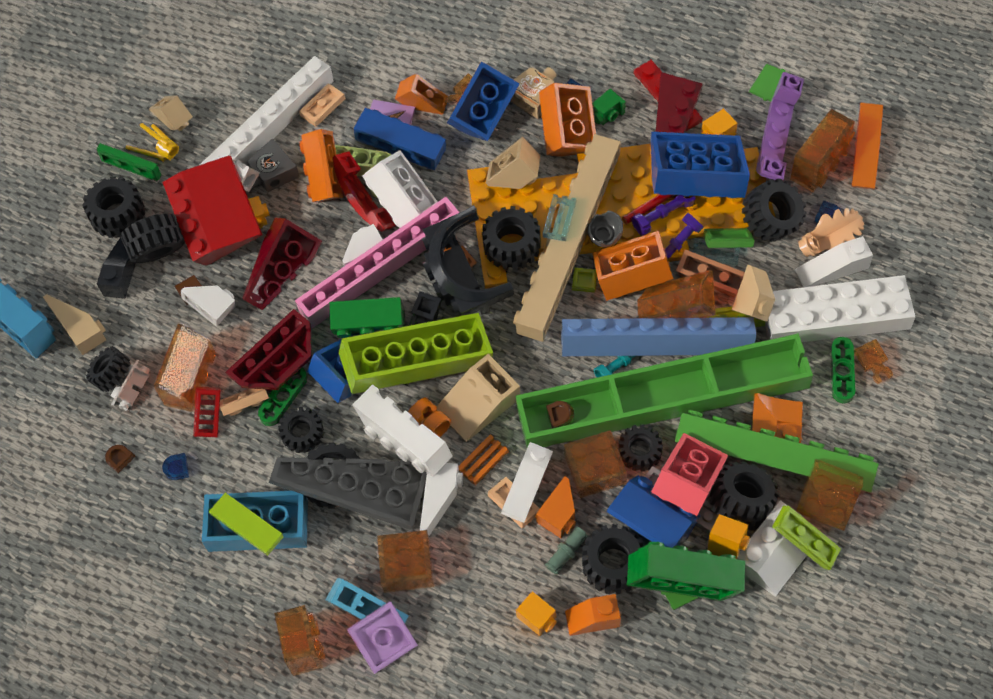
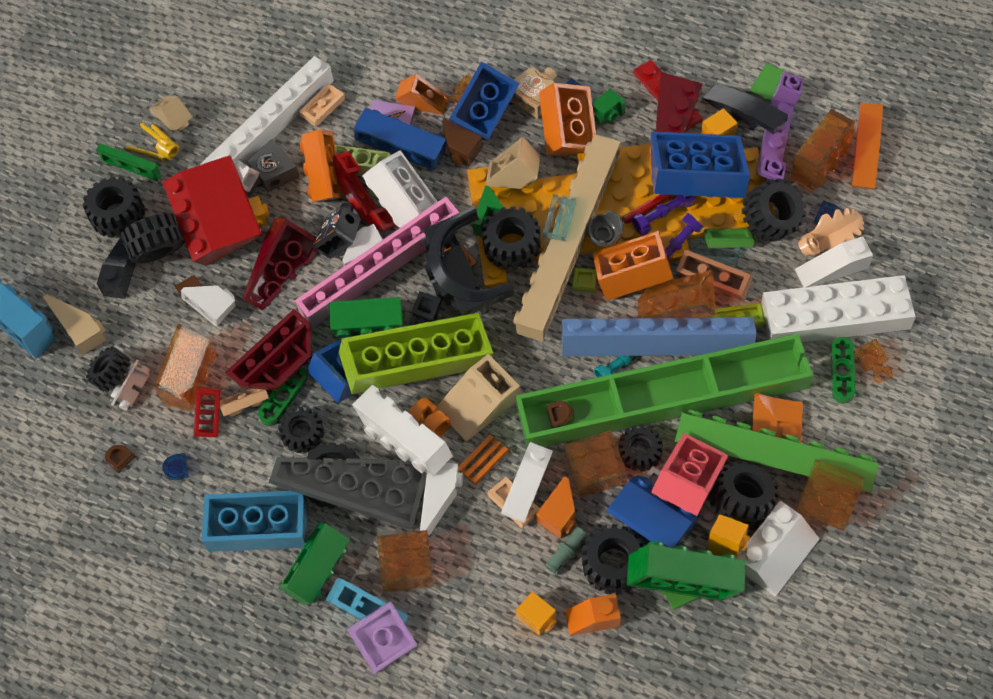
(246, 524): lime tile -> none
(299, 641): clear orange brick -> none
(314, 564): none -> green brick
(337, 231): none -> black torso
(461, 143): none -> reddish brown slope
(487, 205): none -> green slope
(746, 107): none -> black slope
(755, 294): tan slope -> none
(806, 537): lime tile -> none

